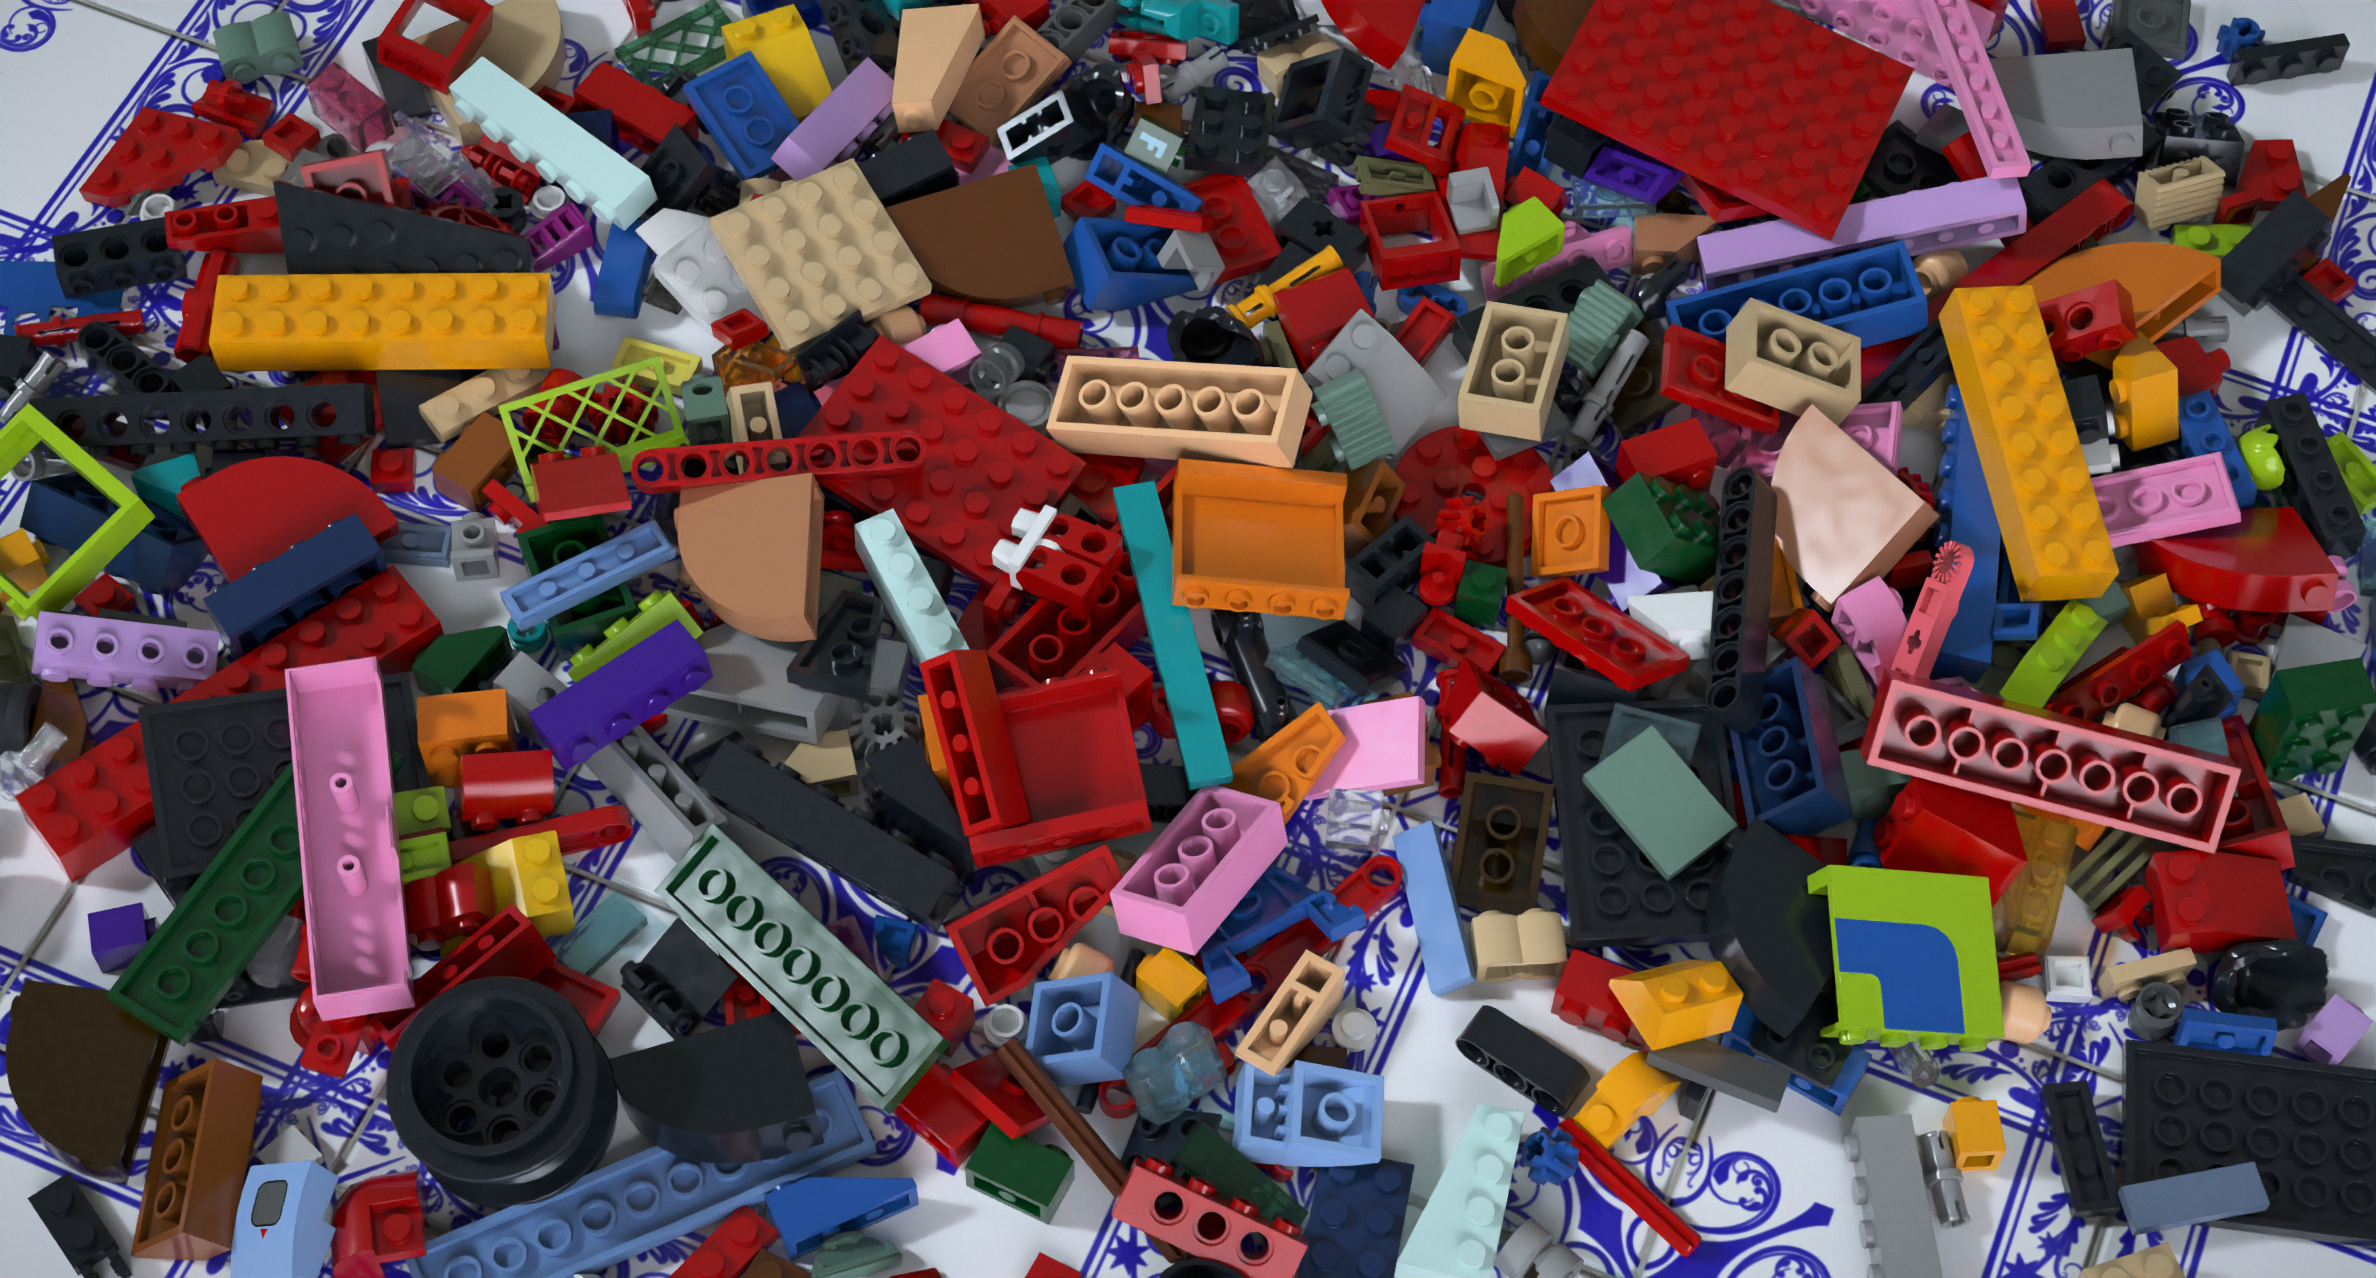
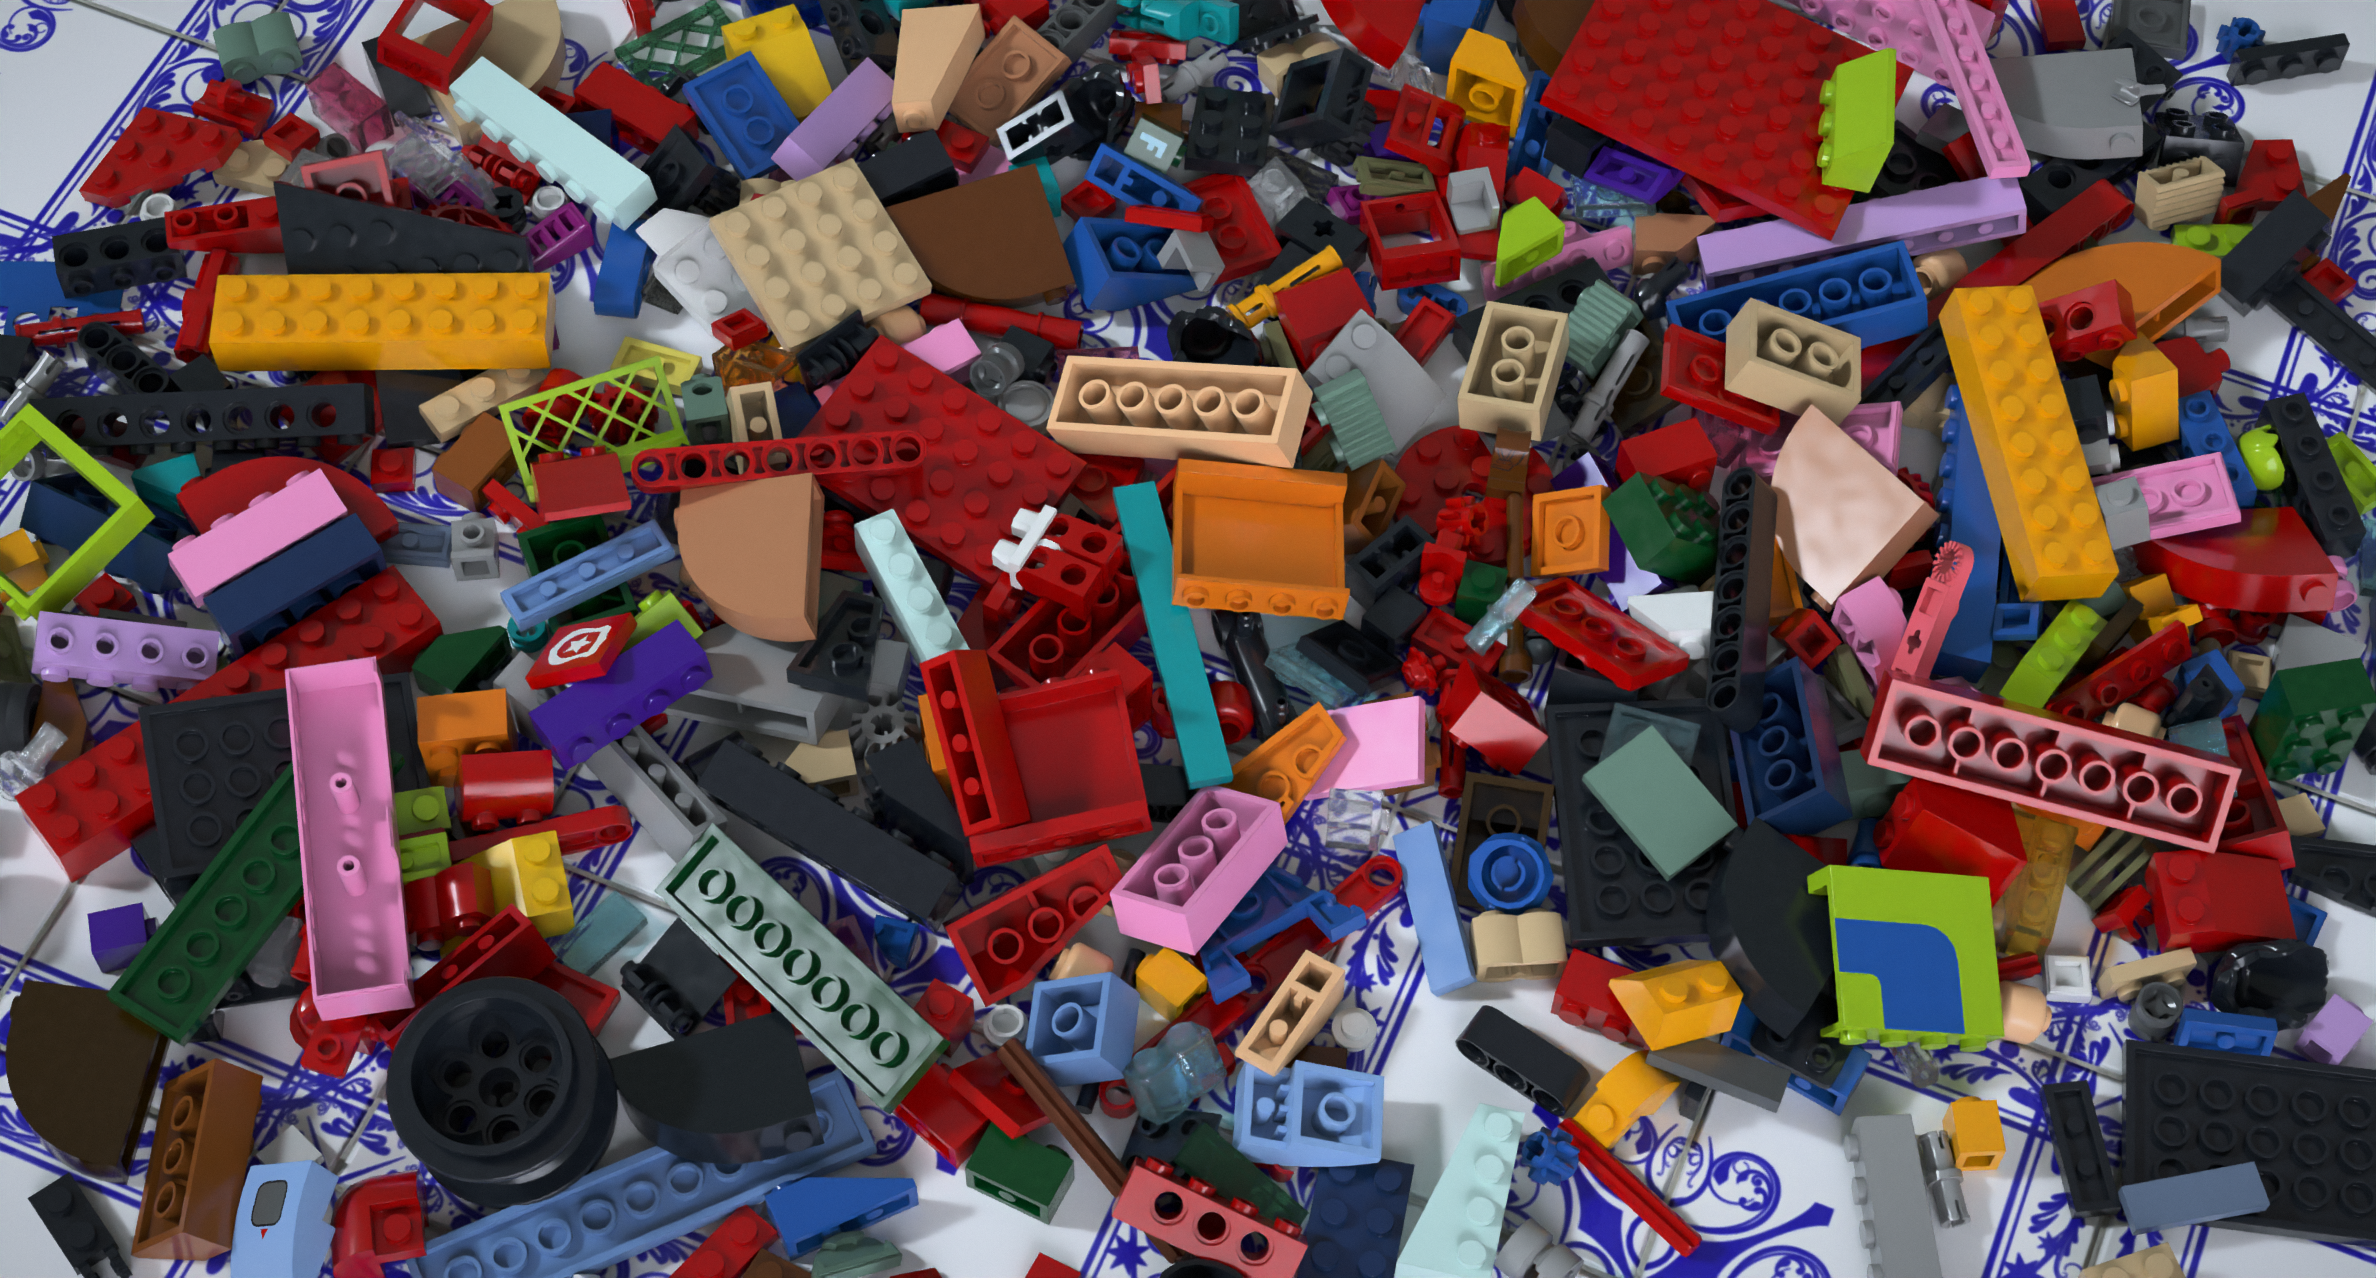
(256, 534): none -> bright pink brick
(581, 651): none -> red tile
(1421, 670): none -> red plant
(1500, 616): none -> clear light blue axle
(1508, 463): none -> reddish brown leg
(1510, 873): none -> blue hat
(1858, 120): none -> lime slope
(2110, 636): none -> dark brown tile
(2124, 512): none -> light grey brick
(2132, 91): none -> light grey hand

